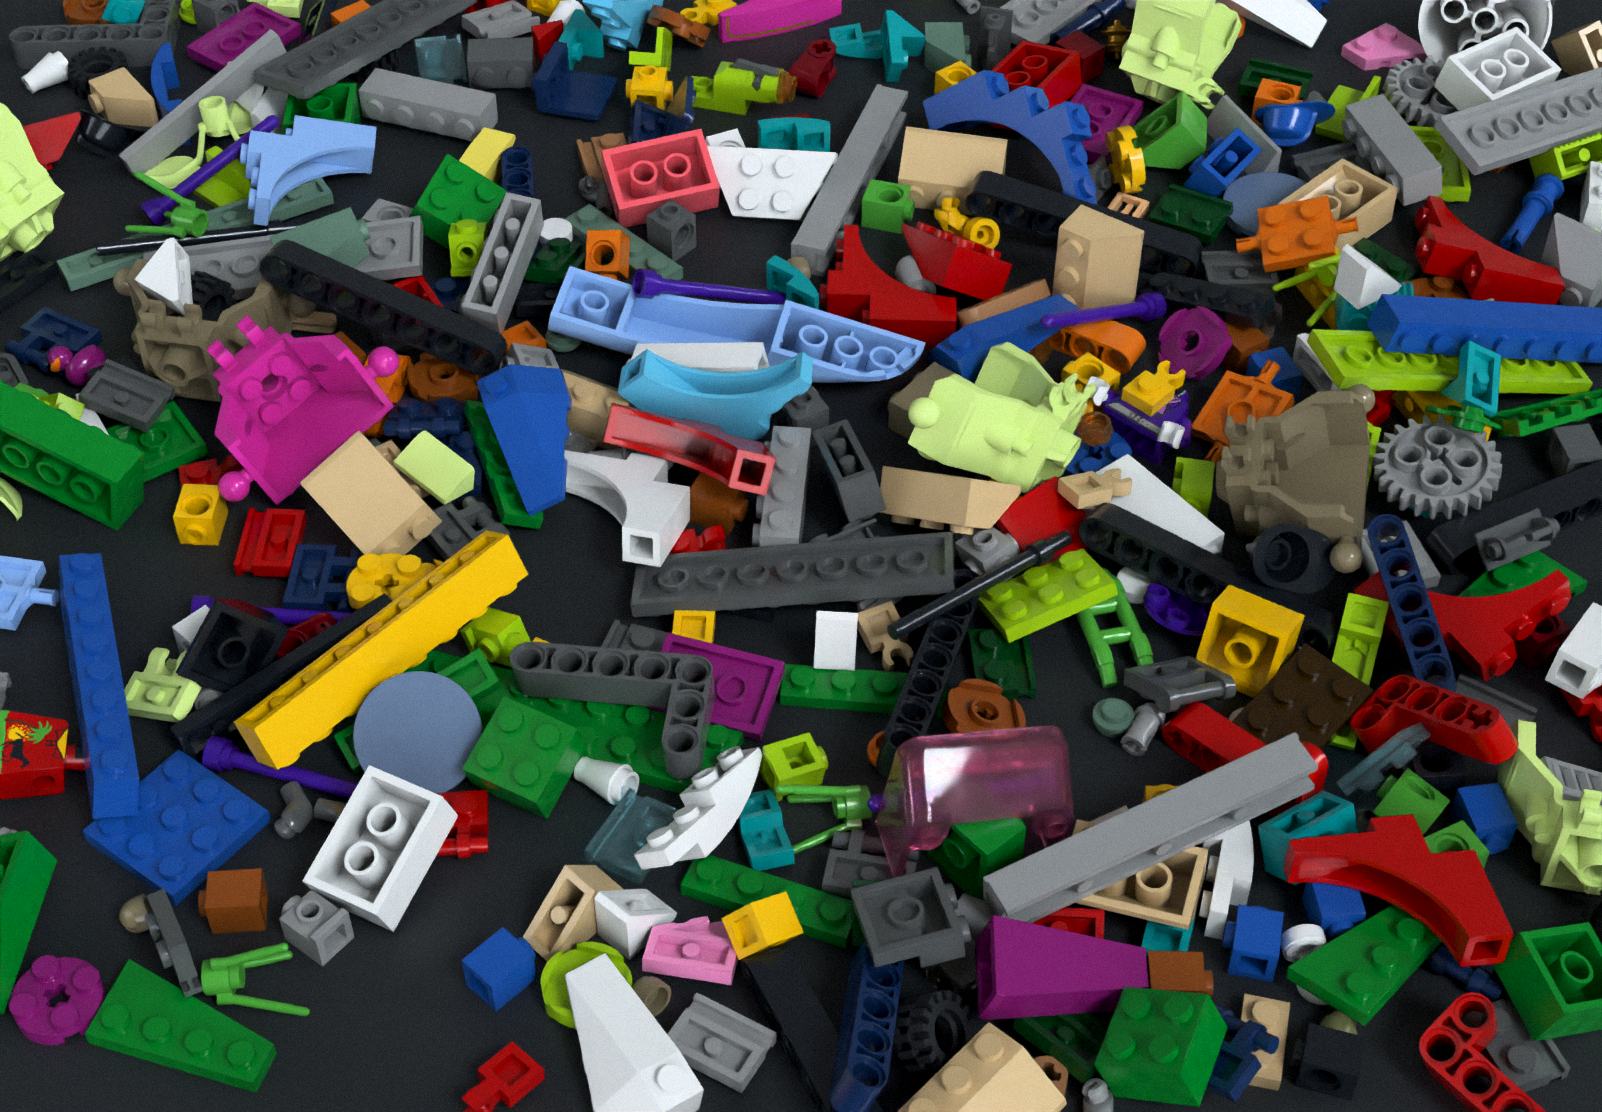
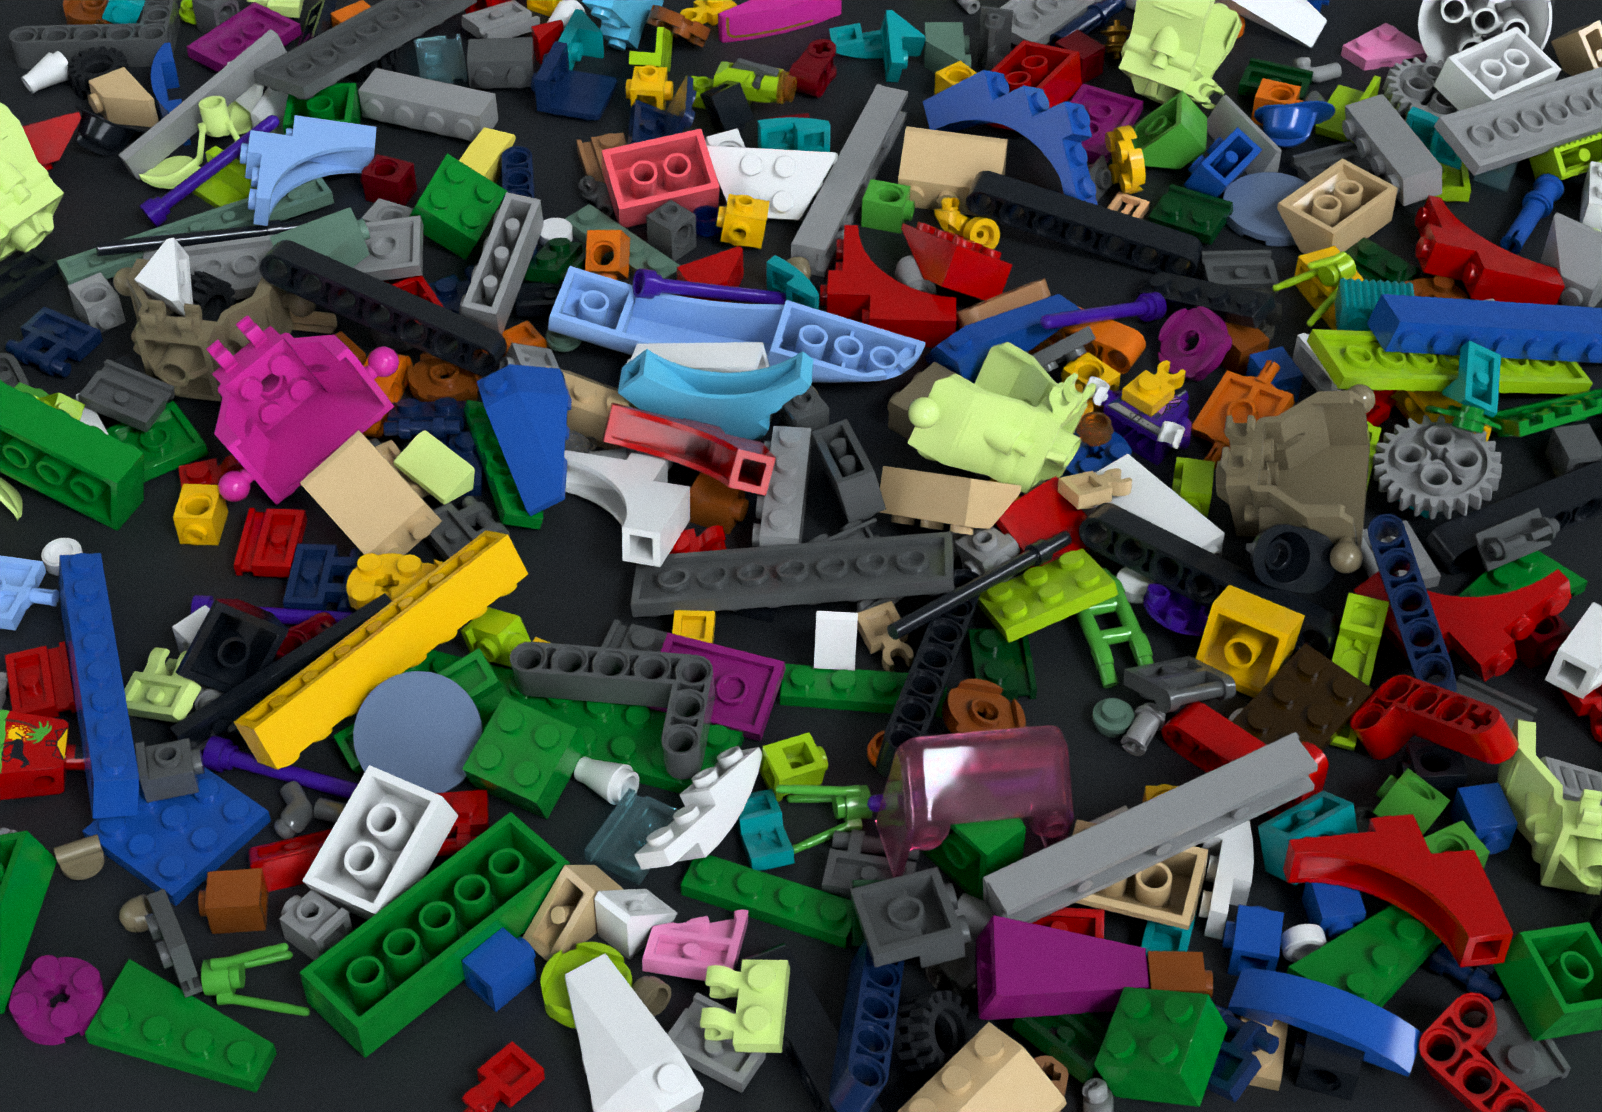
(40, 681): none -> red plate
(57, 547): none -> white tile
(75, 367): magenta animal -> none
(80, 858): none -> dark tan plate
(97, 302): none -> light grey brick
(169, 769): none -> dark grey brick
(184, 218): bright green plant -> none
(287, 860): none -> red slope
(389, 180): none -> dark red brick
(415, 945): none -> green brick
(466, 234): lime brick -> none
(706, 220): none -> clear blue plate
(718, 269): none -> red slope
(727, 106): none -> black brick
(743, 220): none -> yellow brick
(760, 1005): none -> yellowish green plate
(762, 925): yellow brick -> none
(1064, 350): none -> dark grey plate
(1097, 259): tan slope -> none
(1296, 233): orange plate -> none
(1321, 73): none -> light grey arm
(1328, 1013): none -> blue slope
(1361, 279): white slope -> none
(1395, 752): clear light blue plate -> none
(1423, 126): none -> teal slope
(1497, 178): none -> clear light blue plate

